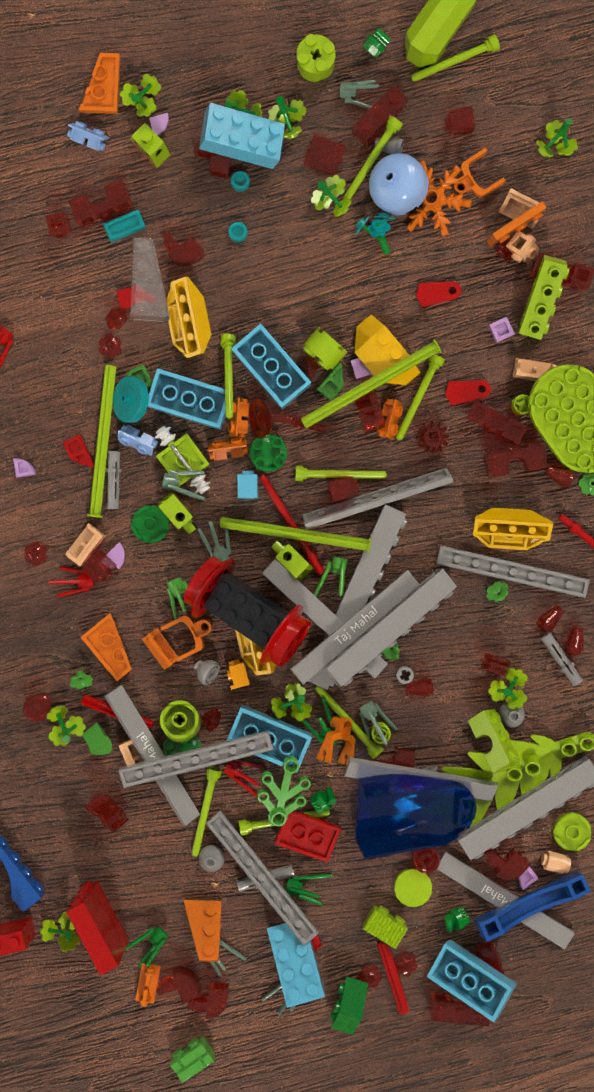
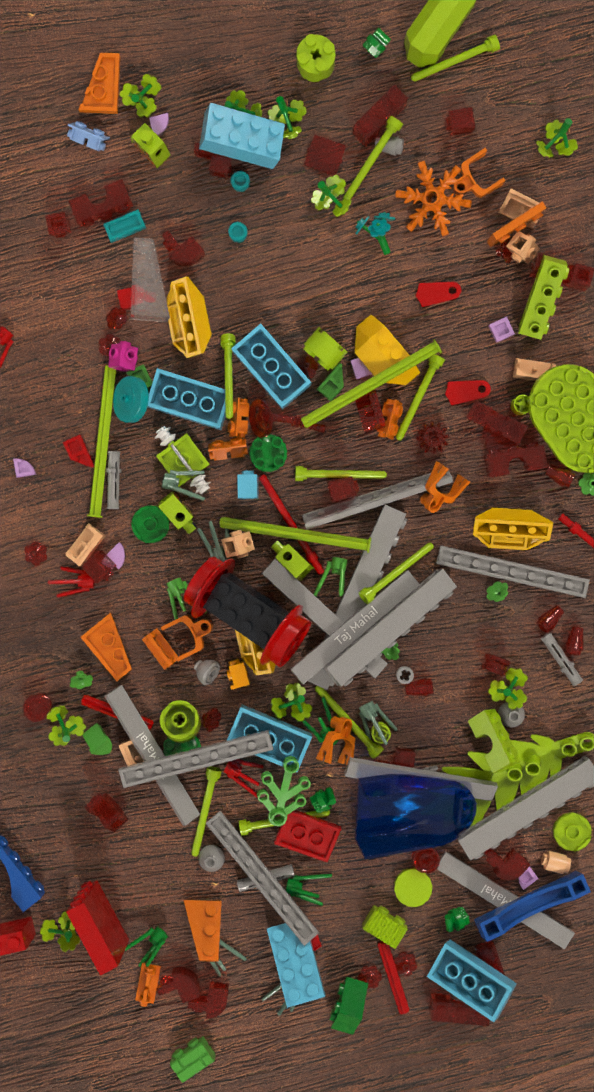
(123, 356): none -> dark pink brick
(144, 445): light blue hinge -> none
(238, 544): none -> light nougat brick
(348, 90): sand green plant -> none
(369, 593): none -> lime piece
(398, 184): light blue cylinder -> none
(435, 499): none -> orange piece

